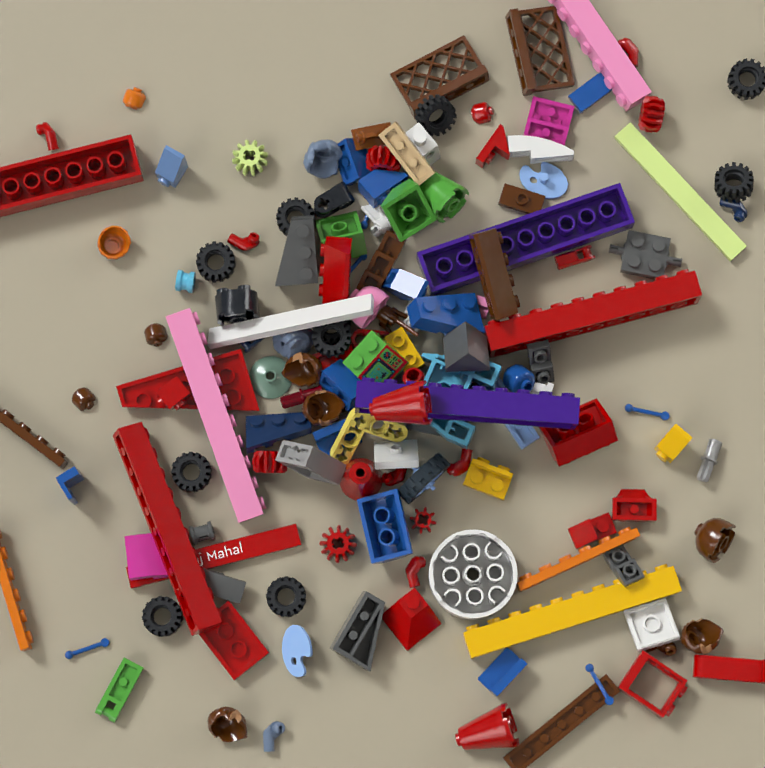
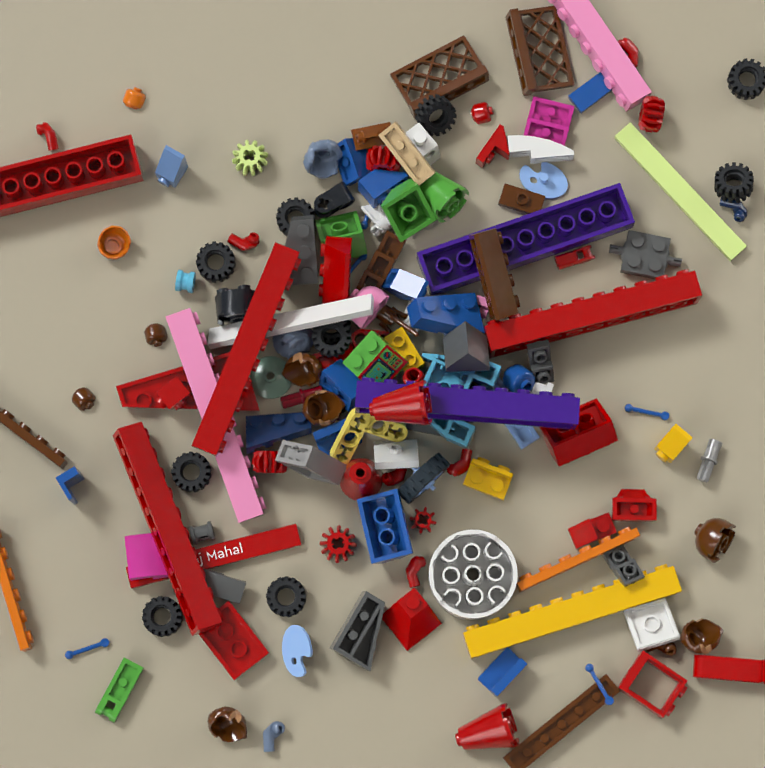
(245, 350): none -> red brick

